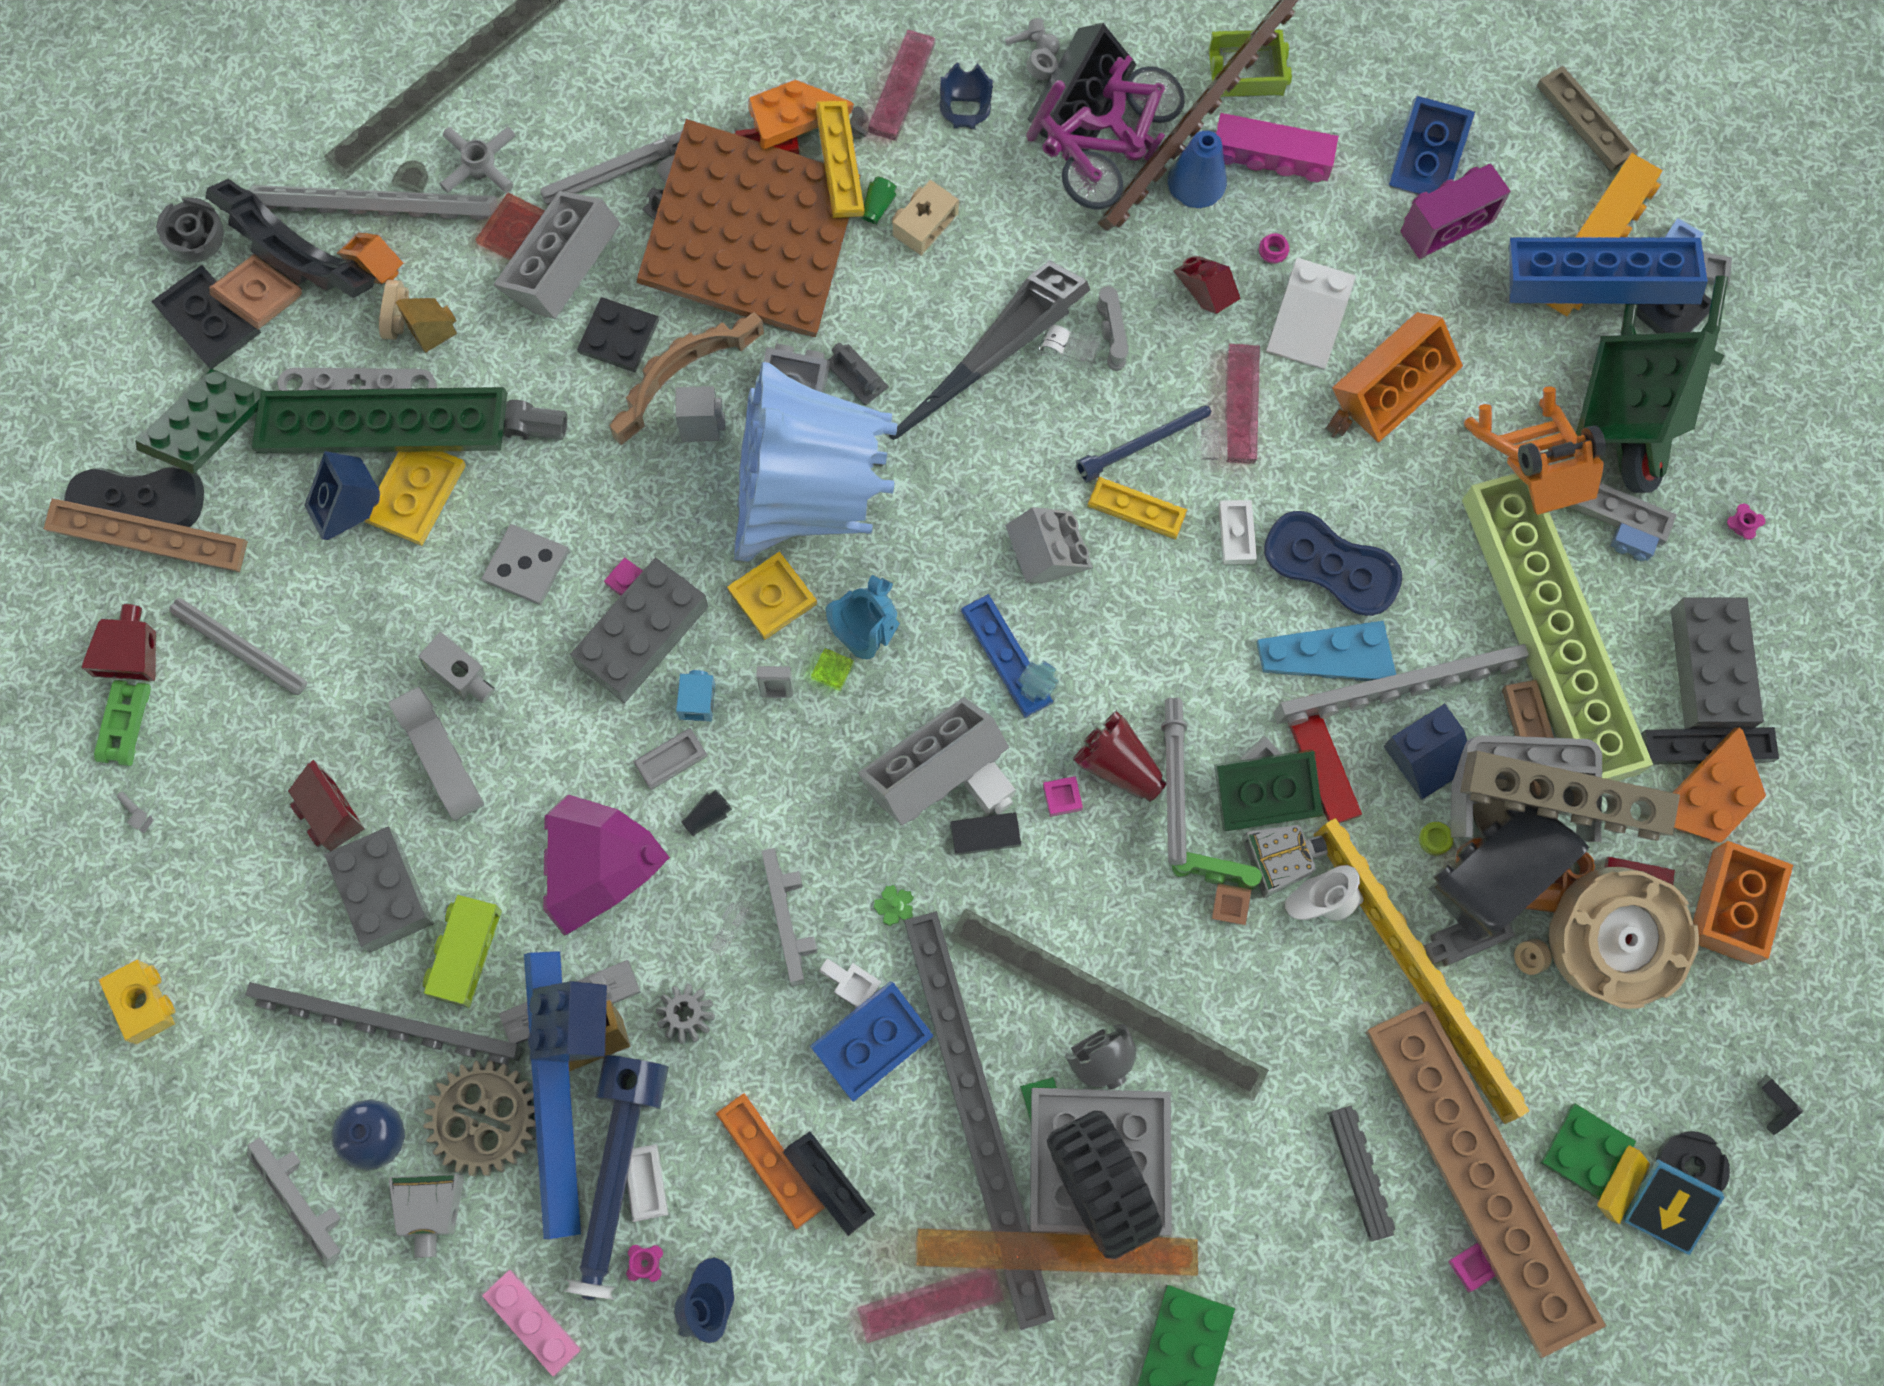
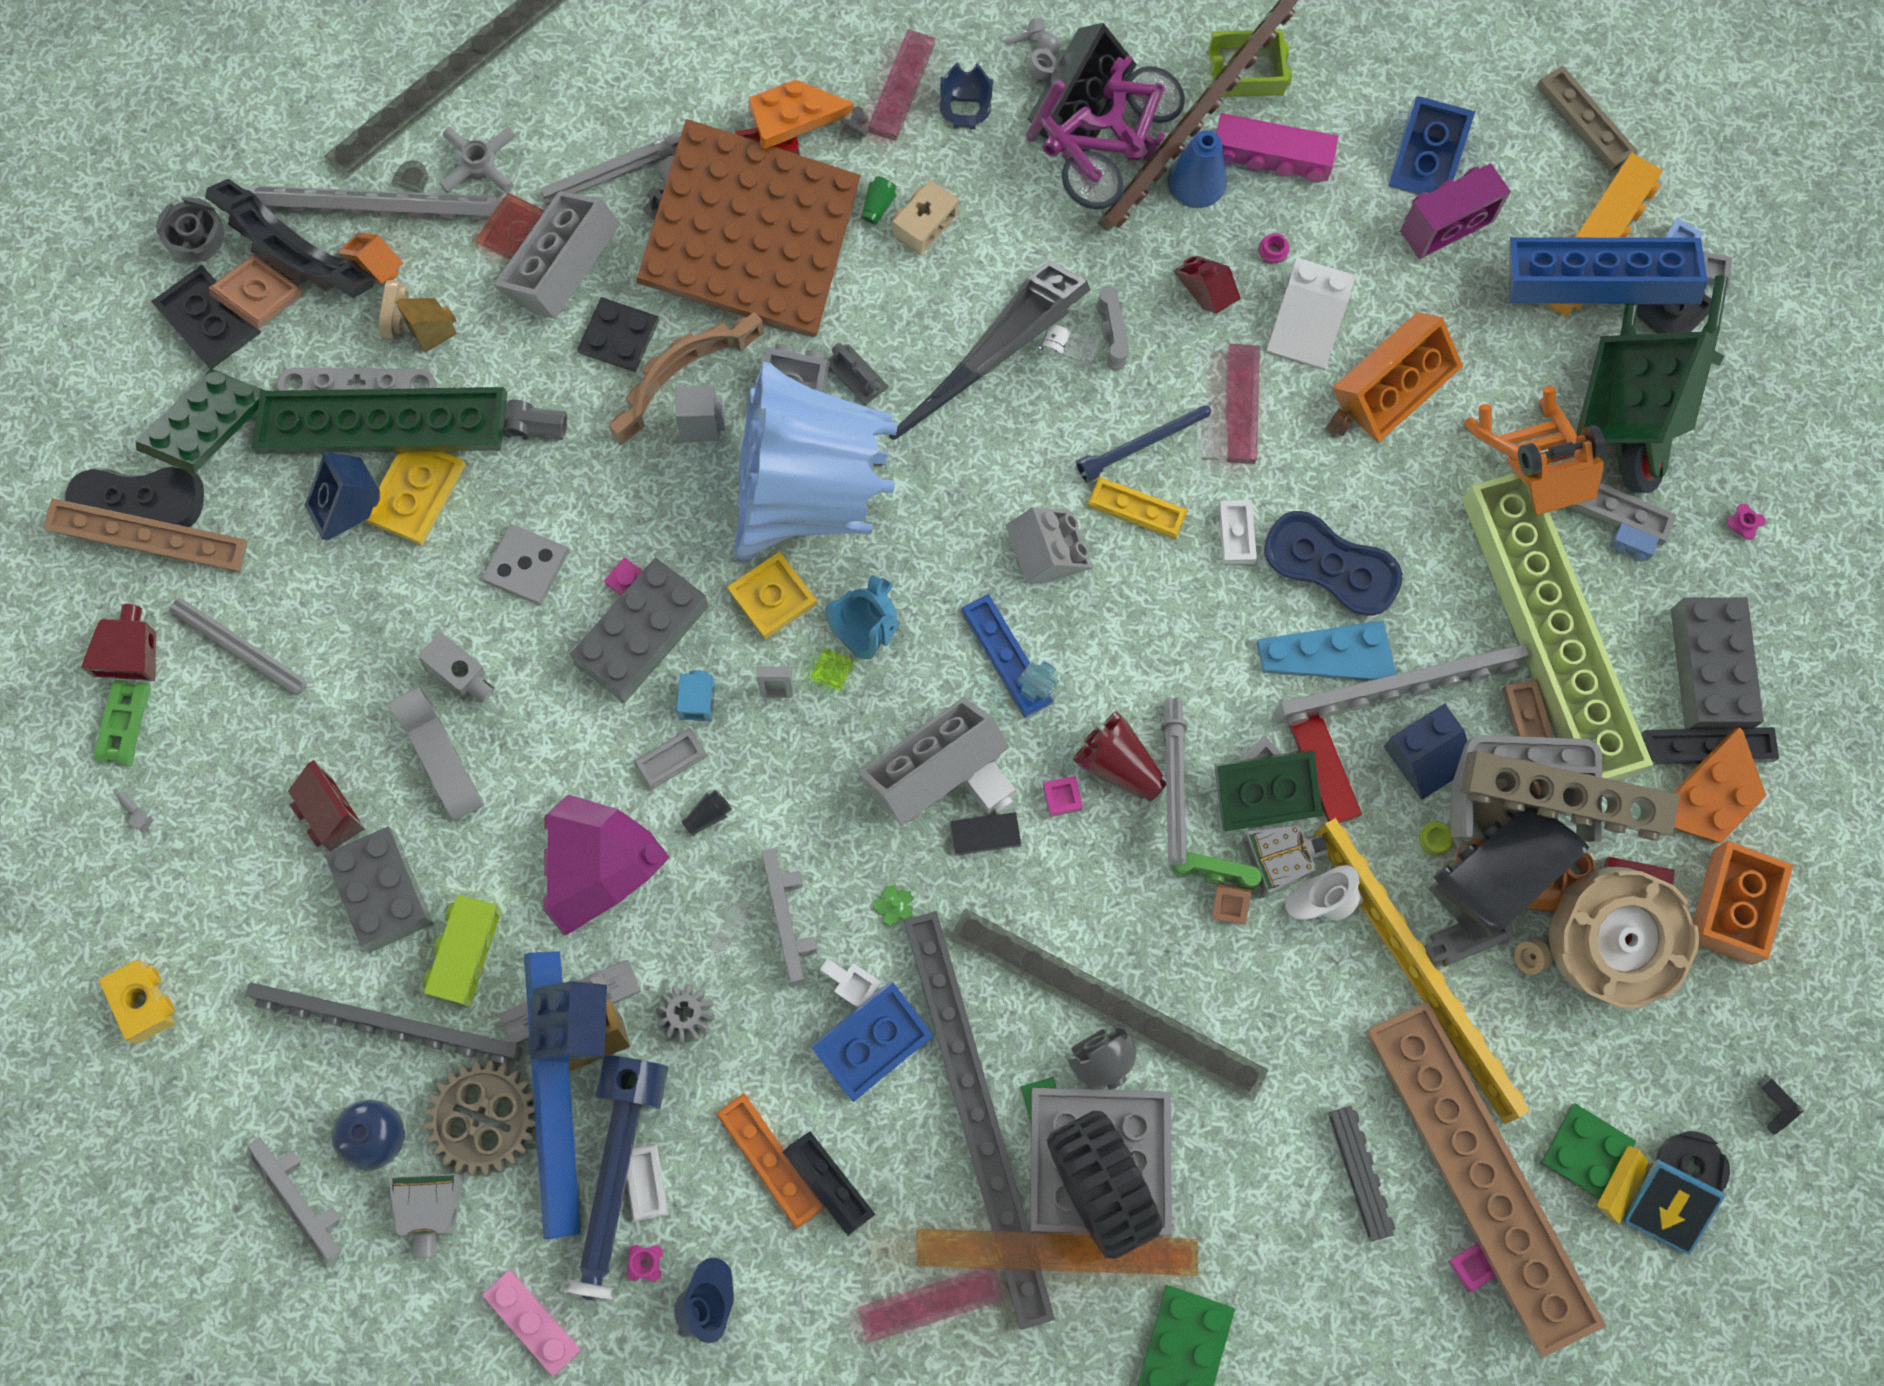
(839, 159): yellow tile -> none

